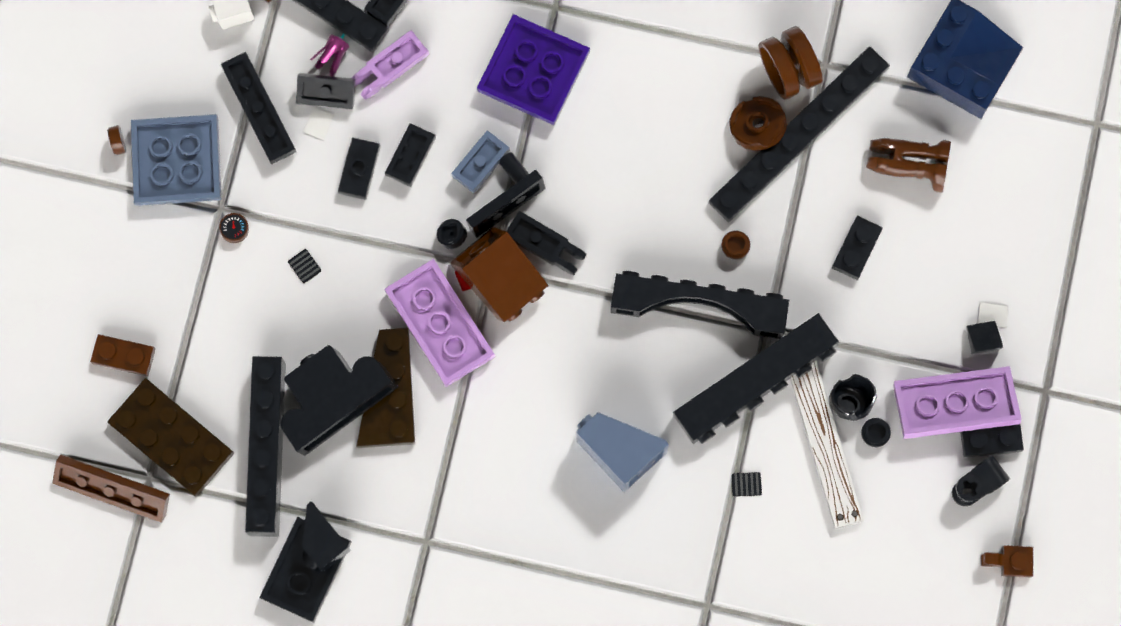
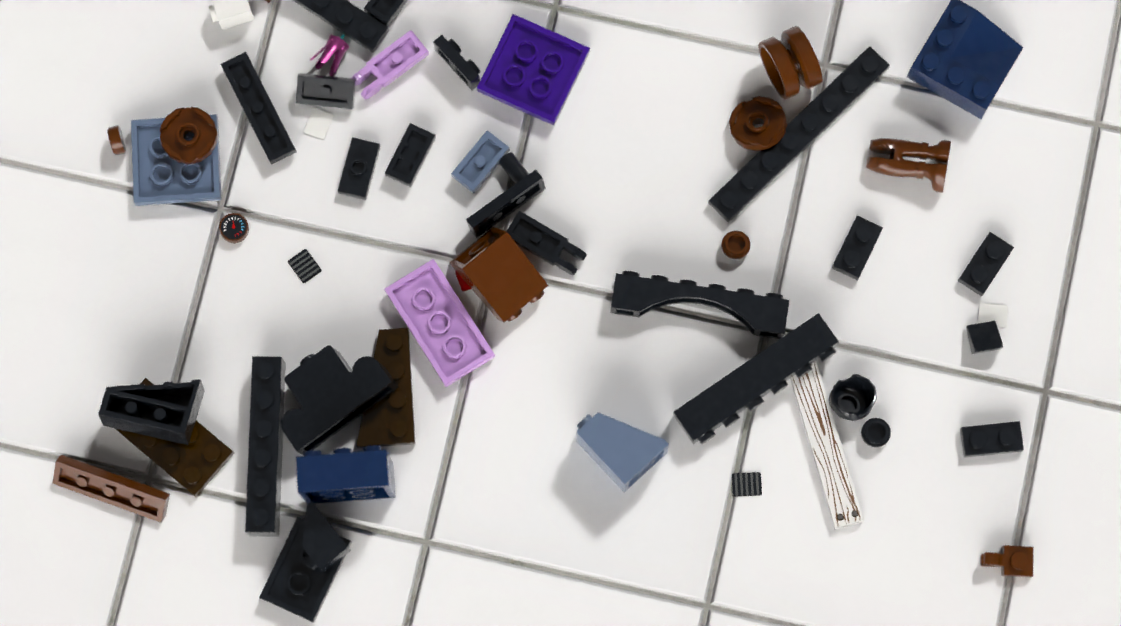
(123, 355): reddish brown plate -> none
(154, 410): none -> black wedge
(187, 121): none -> reddish brown plate
(345, 475): none -> dark blue slope
(450, 53): none -> black plate
(451, 234): black tile -> none
(957, 402): lavender plate -> none
(982, 479): black piece -> none
(985, 264): none -> black plate

